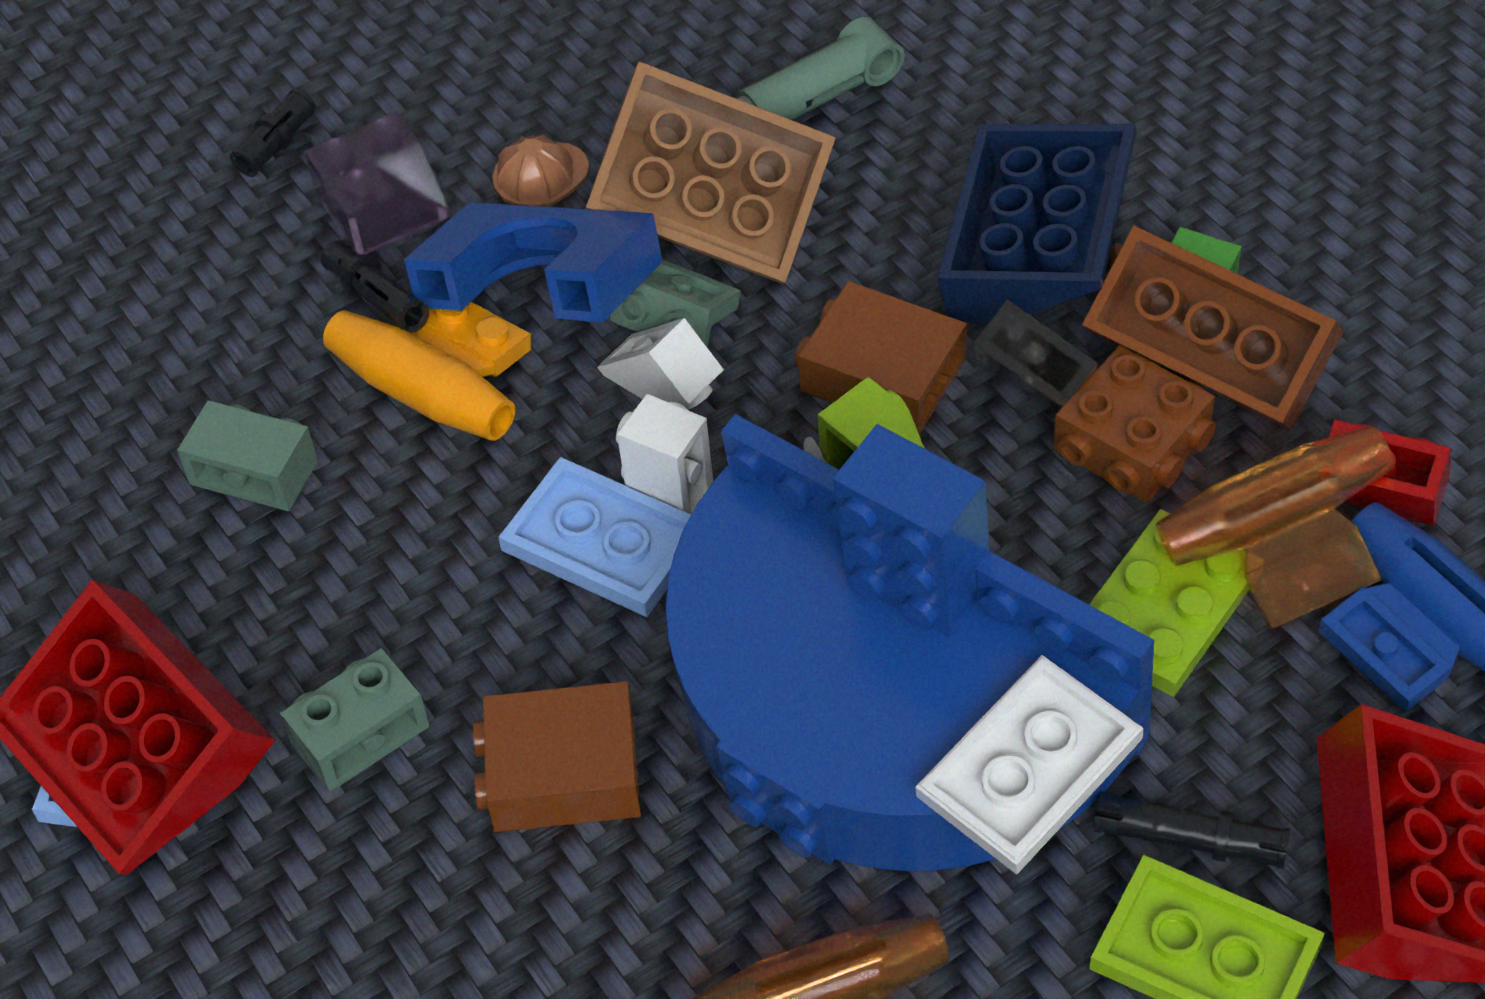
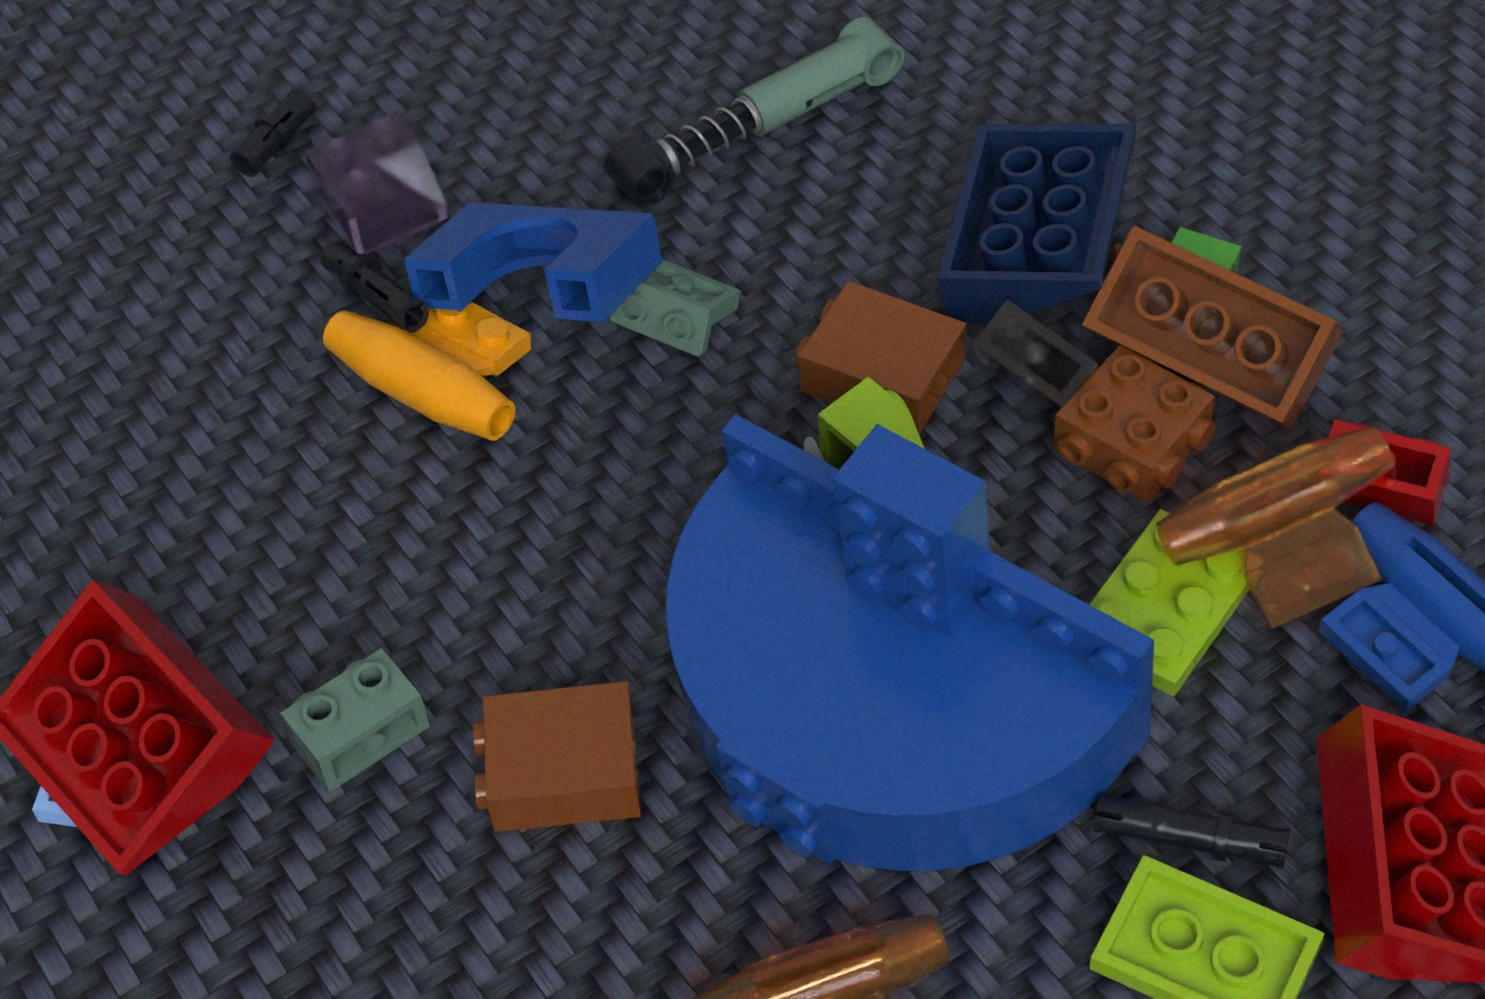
(248, 455): sand green brick -> none
(539, 171): nougat piece -> none
(597, 535): light blue plate -> none
(665, 364): white slope -> none
(665, 452): white brick -> none
(712, 171): medium nougat slope -> none
(1029, 763): white tile -> none

